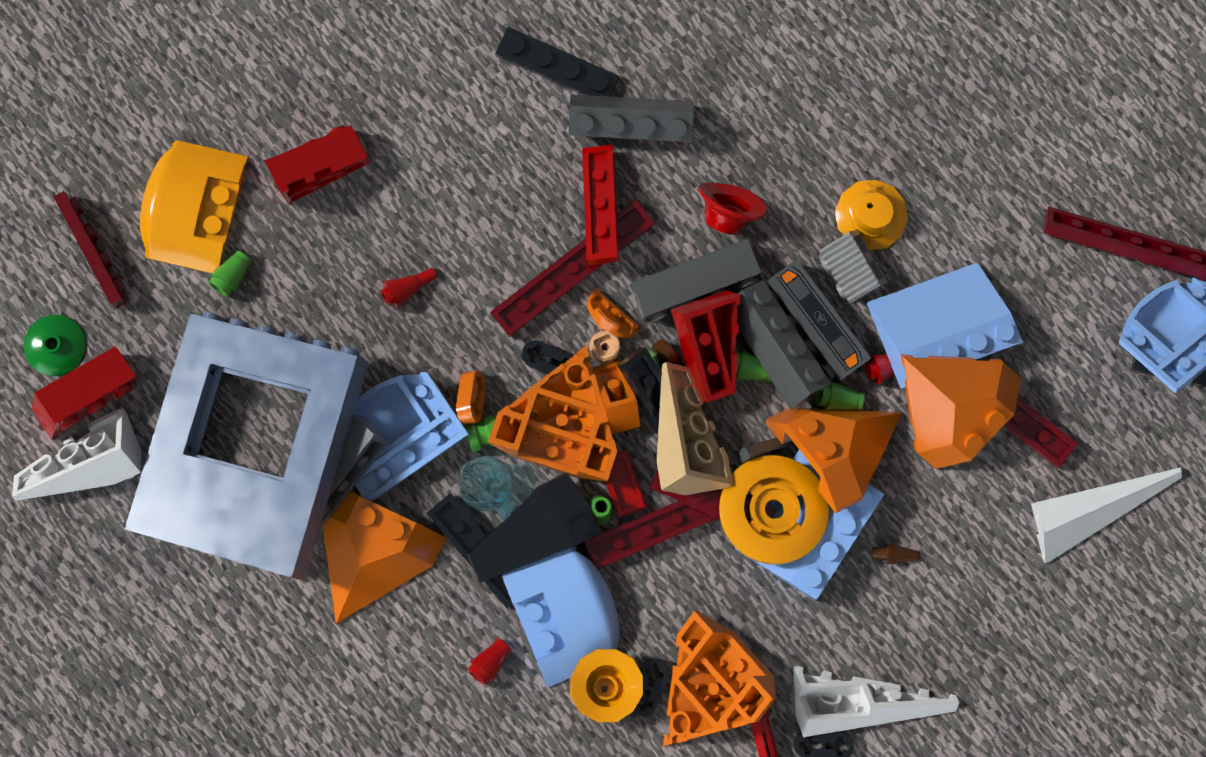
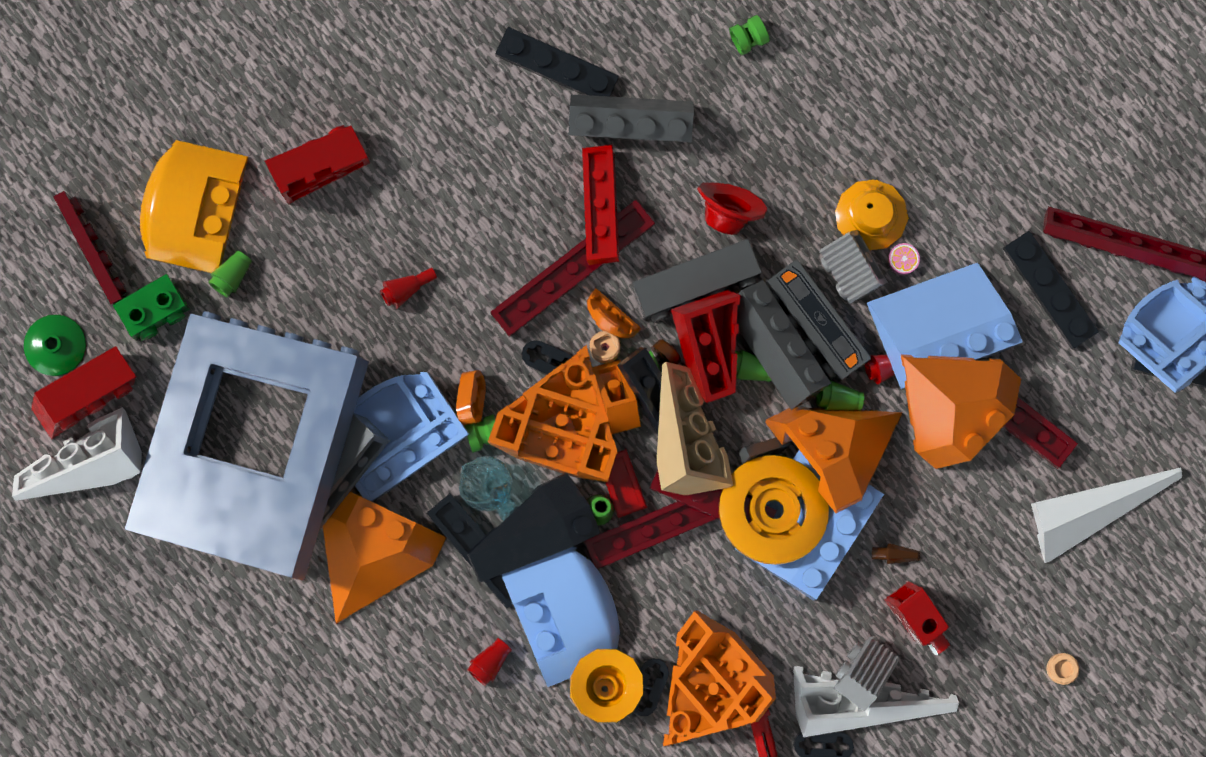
(151, 308): none -> green brick
(749, 35): none -> bright green wheel
(866, 672): none -> light grey brick
(903, 259): none -> bright pink tile
(912, 608): none -> red torso
(1050, 290): none -> black plate
(1062, 668): none -> light nougat tile

